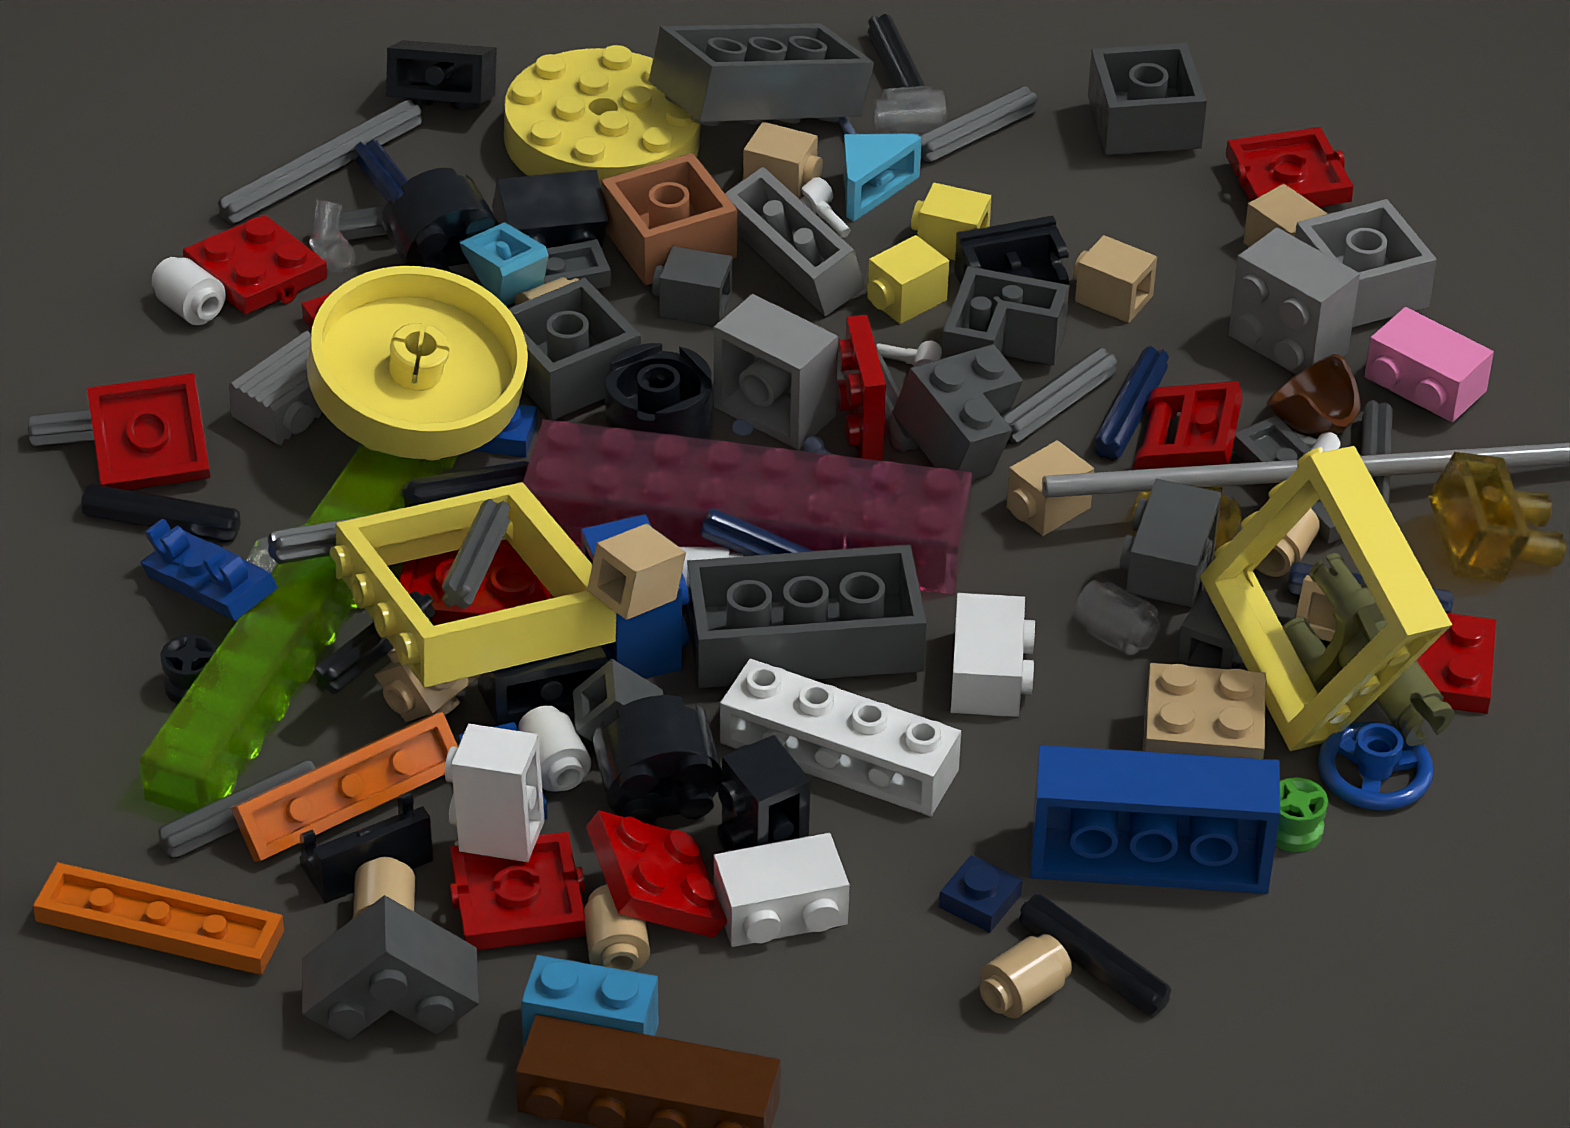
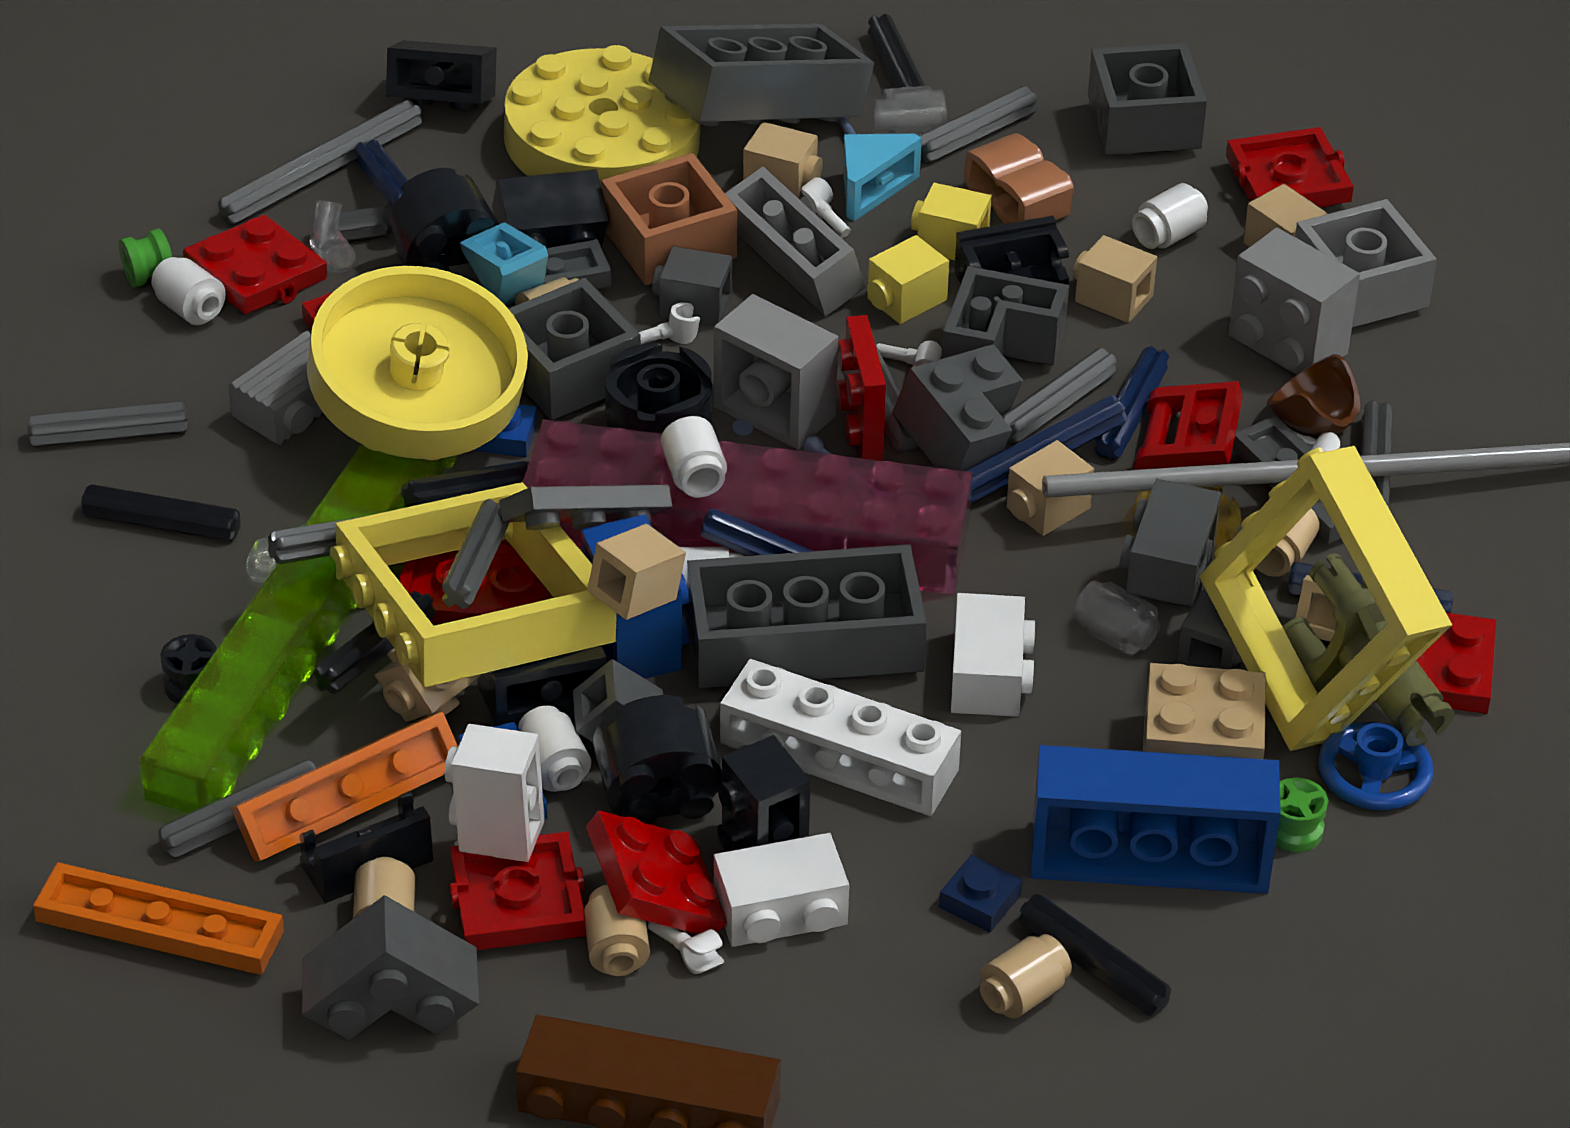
(143, 256): none -> bright green wheel
(148, 432): red plate -> none
(205, 571): blue plate -> none
(583, 505): none -> dark grey plate
(590, 996): dark azure brick -> none
(680, 328): none -> white hand
(694, 456): none -> white brick
(696, 951): none -> white hand
(1018, 180): none -> nougat brick
(1071, 432): none -> dark blue axle
(1170, 216): none -> white brick
(1428, 364): bright pink brick -> none
(1487, 519): clear yellow brick -> none

